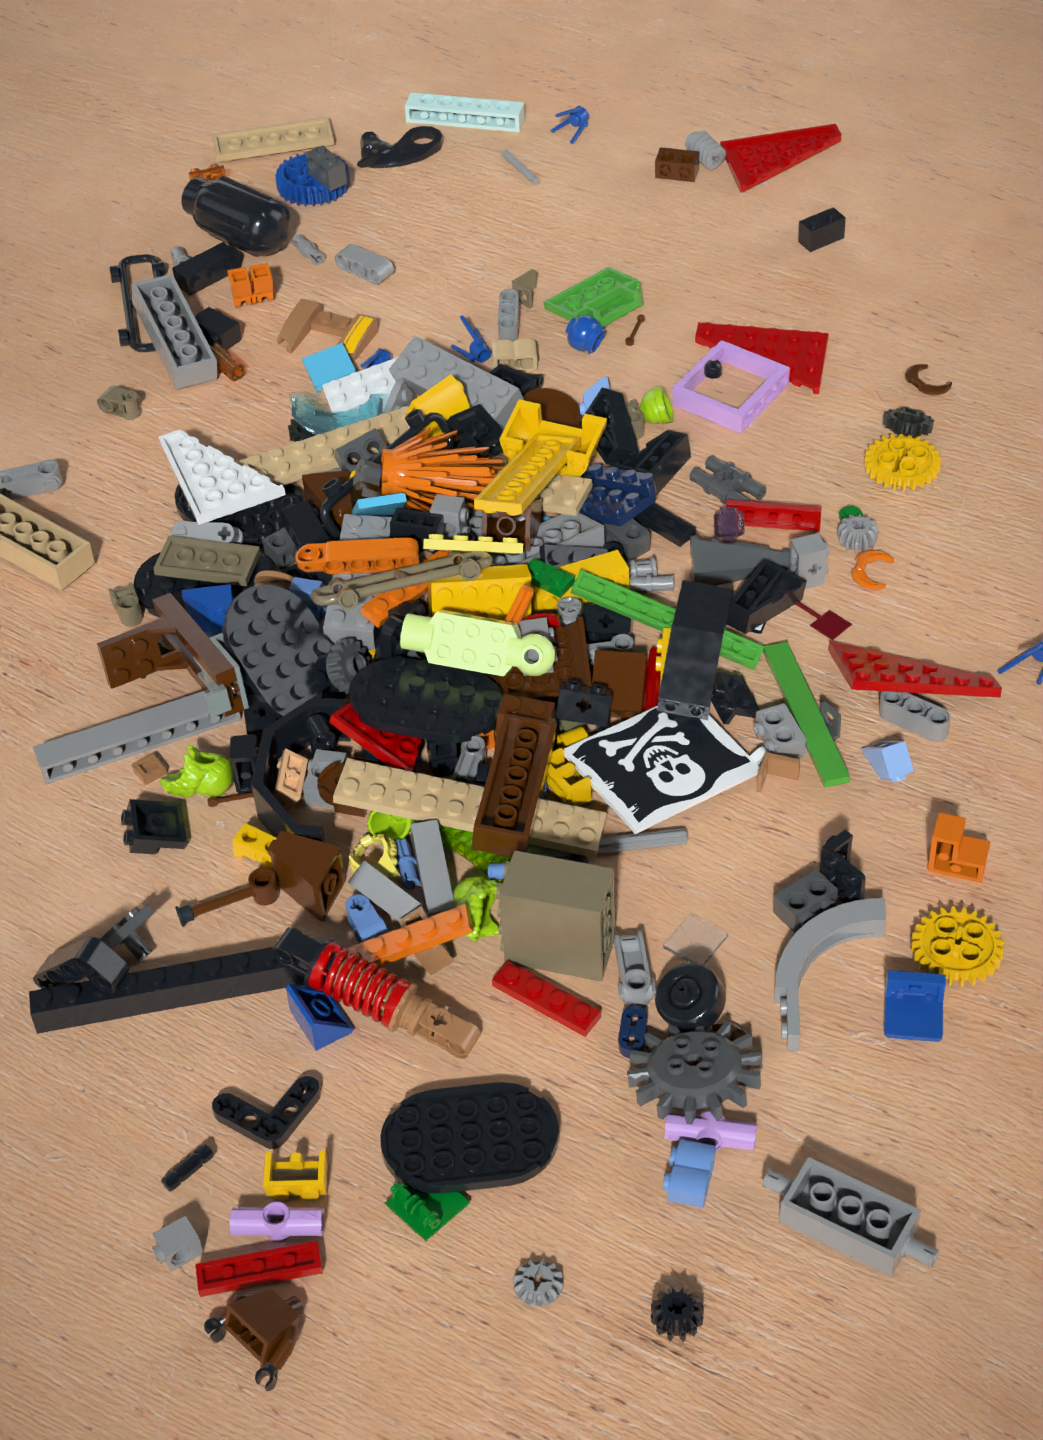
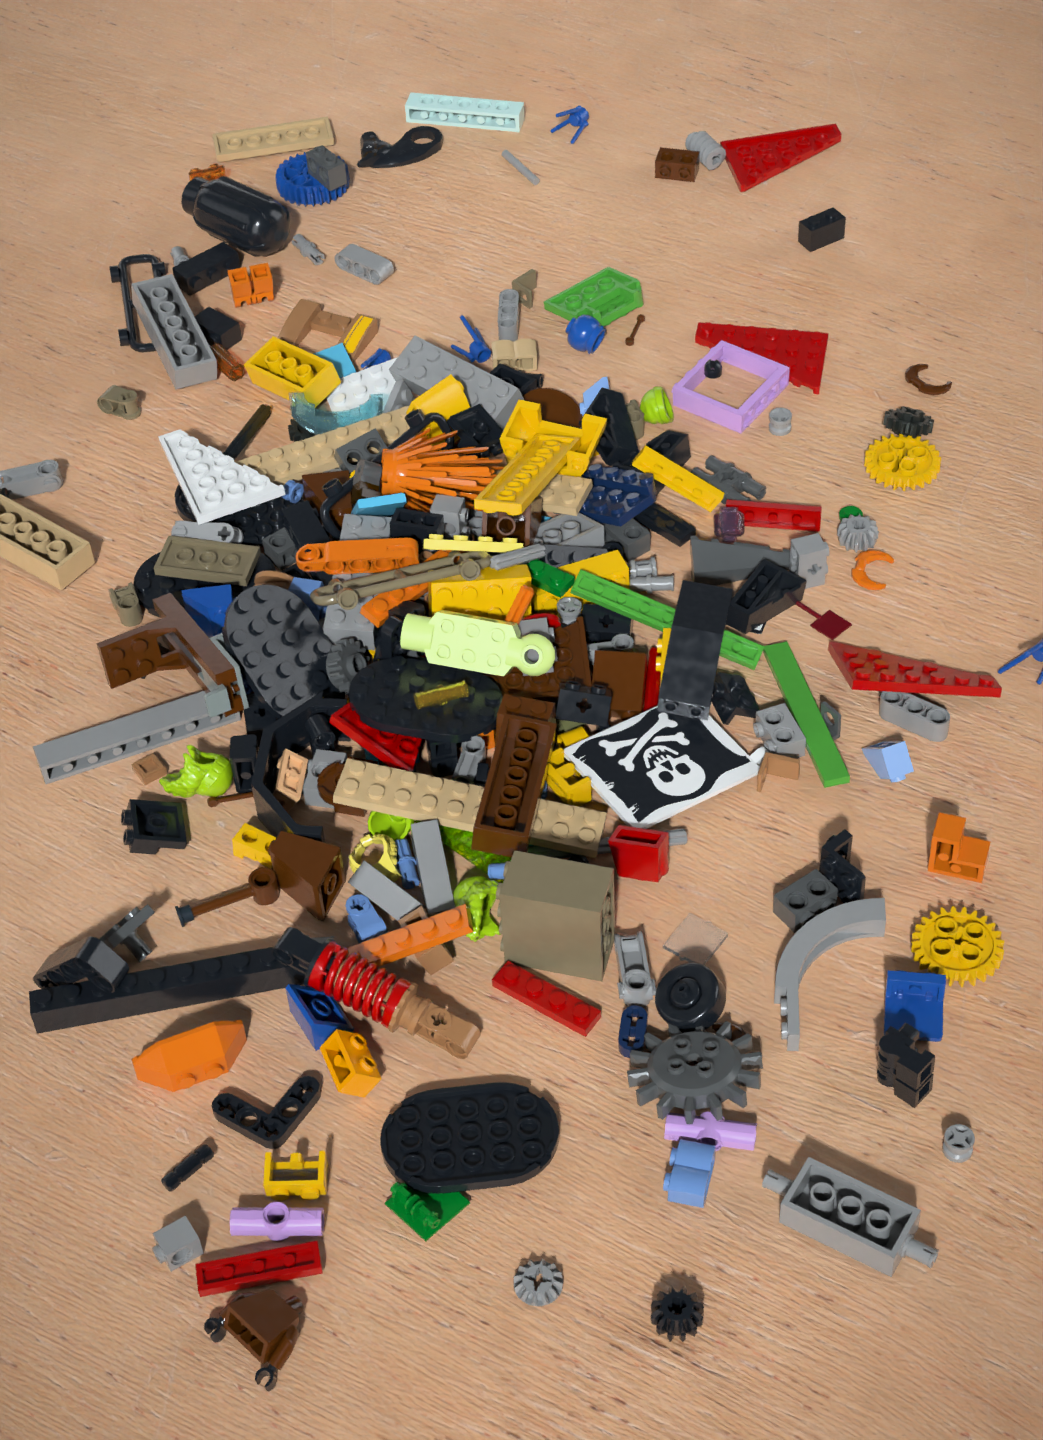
(191, 1056): none -> orange wedge
(247, 431): none -> black axle
(288, 369): none -> yellow brick
(293, 491): none -> medium blue bush
(350, 1063): none -> light orange brick
(441, 694): none -> clear yellow pin
(517, 556): none -> light grey axle
(640, 853): none -> red torso
(678, 478): none -> yellow plate
(780, 421): none -> light grey wheel
(903, 1066): none -> black hips
(958, 1135): none -> light grey wheel

